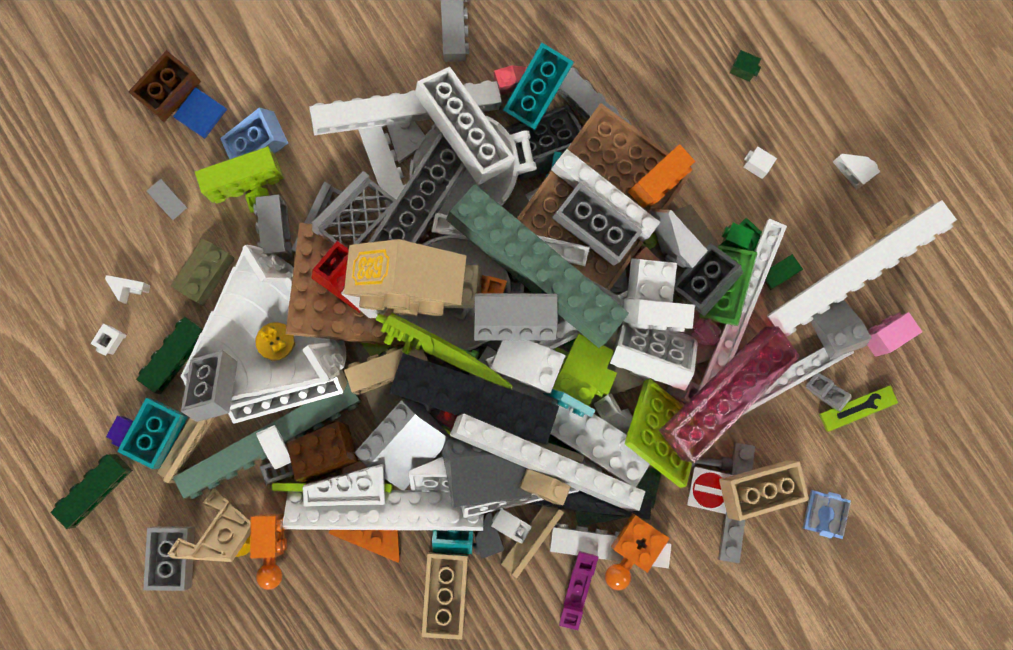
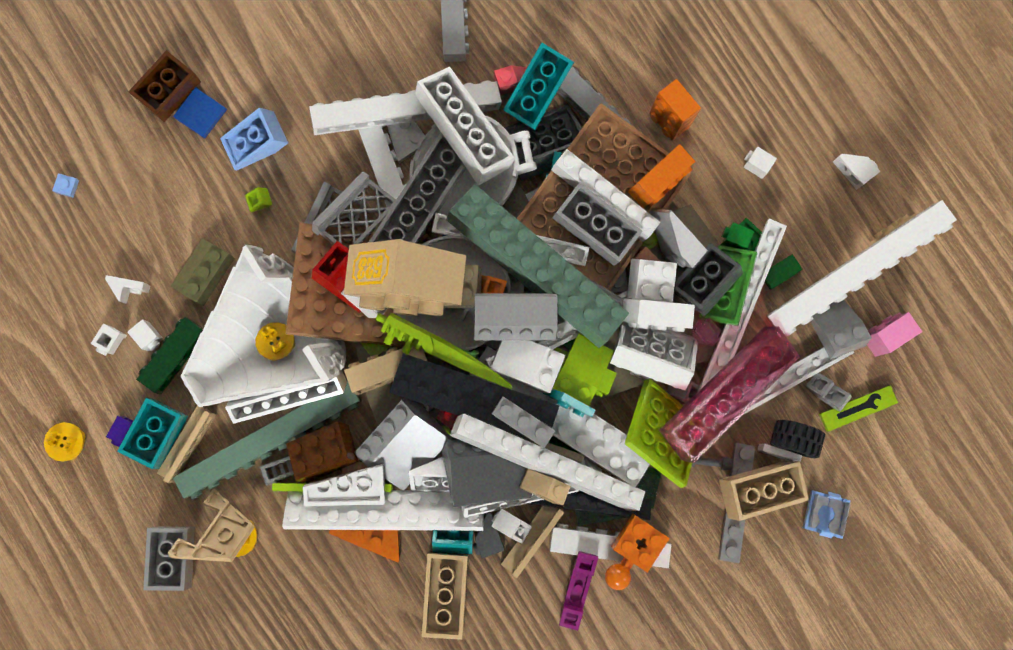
(65, 185): none -> light blue plate
(72, 445): none -> yellow plate
(91, 491): dark green brick -> none
(145, 335): none -> white brick
(166, 199): light grey slope -> none
(209, 386): light grey brick -> none
(239, 175): lime brick -> none
(268, 543): orange brick -> none
(273, 226): light grey piece -> none
(274, 446): white slope -> none
(523, 422): none -> light grey plate
(611, 413): white slope -> none
(674, 110): none -> orange brick
(706, 490): piece -> none
(746, 66): dark green brick -> none
(780, 453): none -> white tile
(798, 438): none -> black tyre

